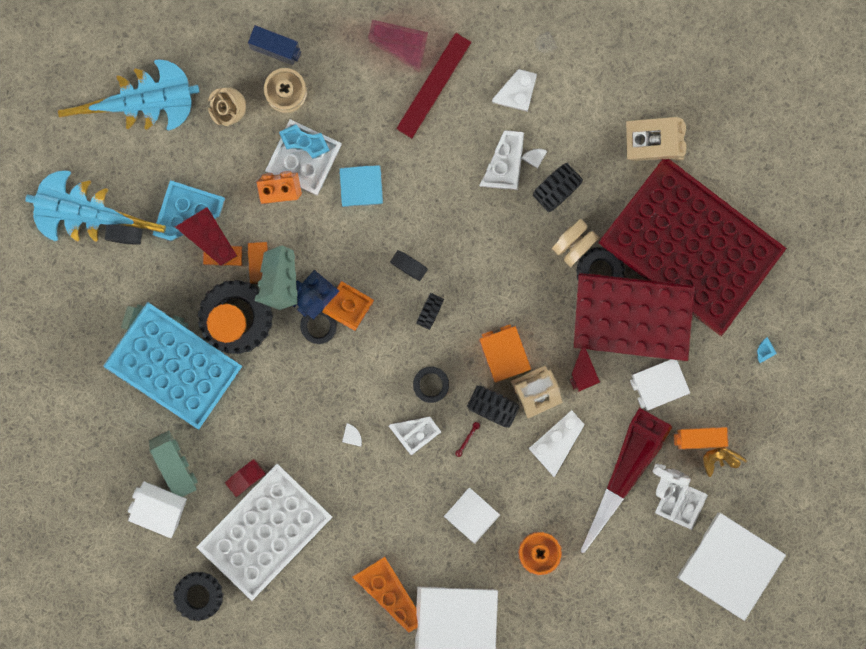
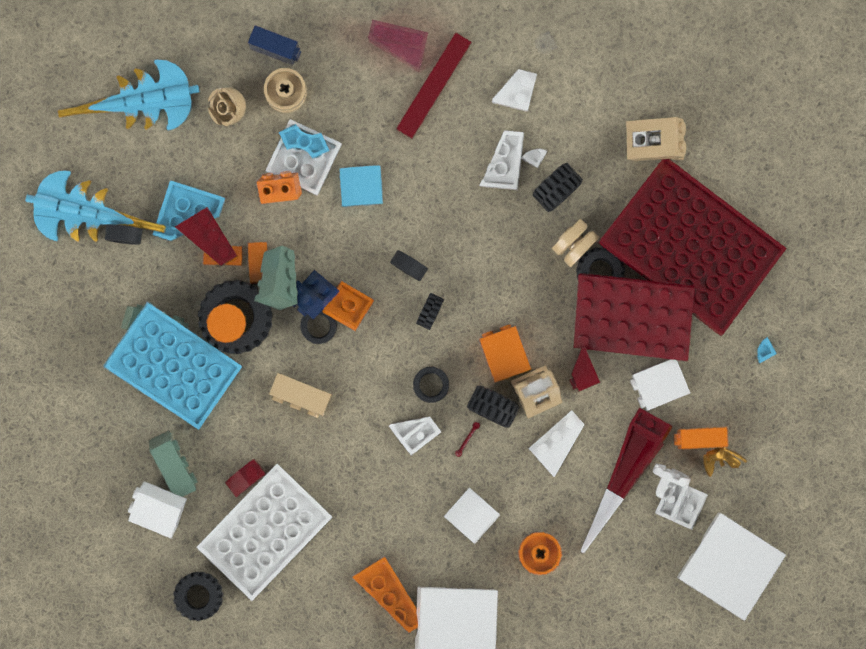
(300, 395): none -> tan brick
(352, 436): white tile -> none

